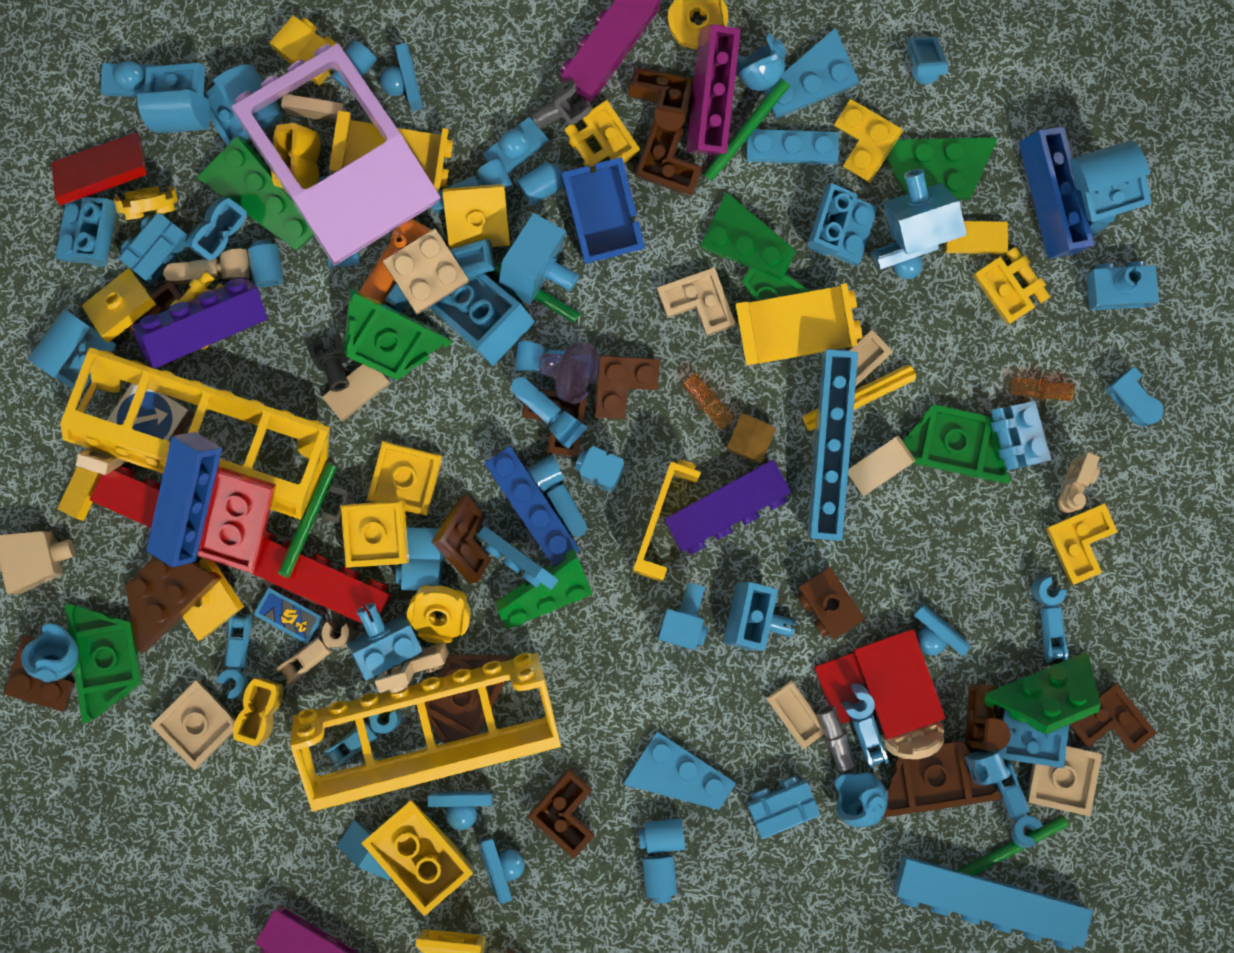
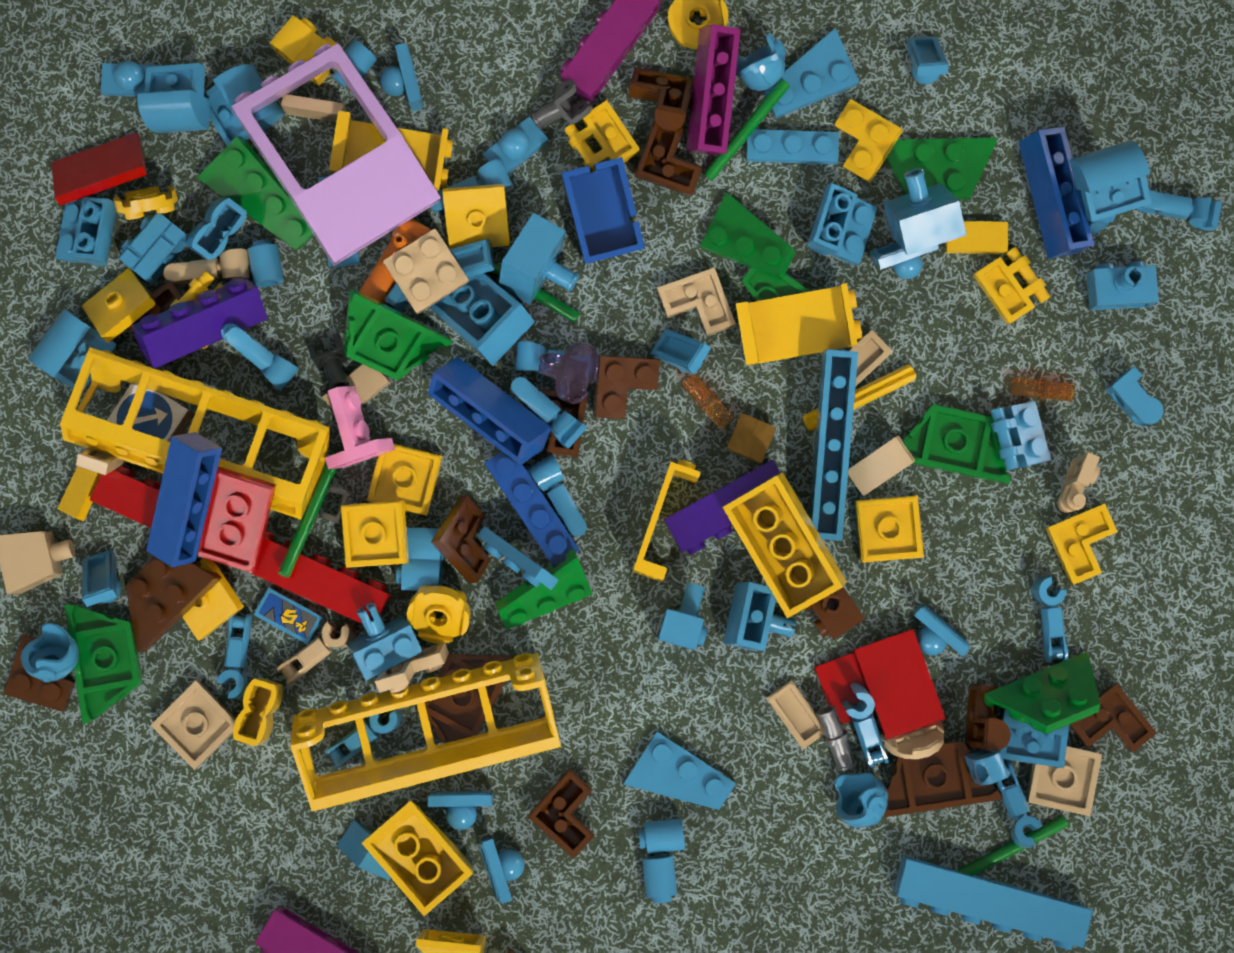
(100, 579): none -> dark azure tile
(272, 366): none -> dark azure piece
(299, 151): yellow brick -> none
(353, 430): none -> bright pink bracket
(489, 410): none -> blue brick
(541, 183): dark azure brick -> none
(600, 469): dark azure brick -> none
(680, 351): none -> dark azure tile
(782, 807): dark azure brick -> none
(785, 545): none -> yellow brick
(889, 529): none -> yellow plate
(1202, 212): none -> dark azure piece

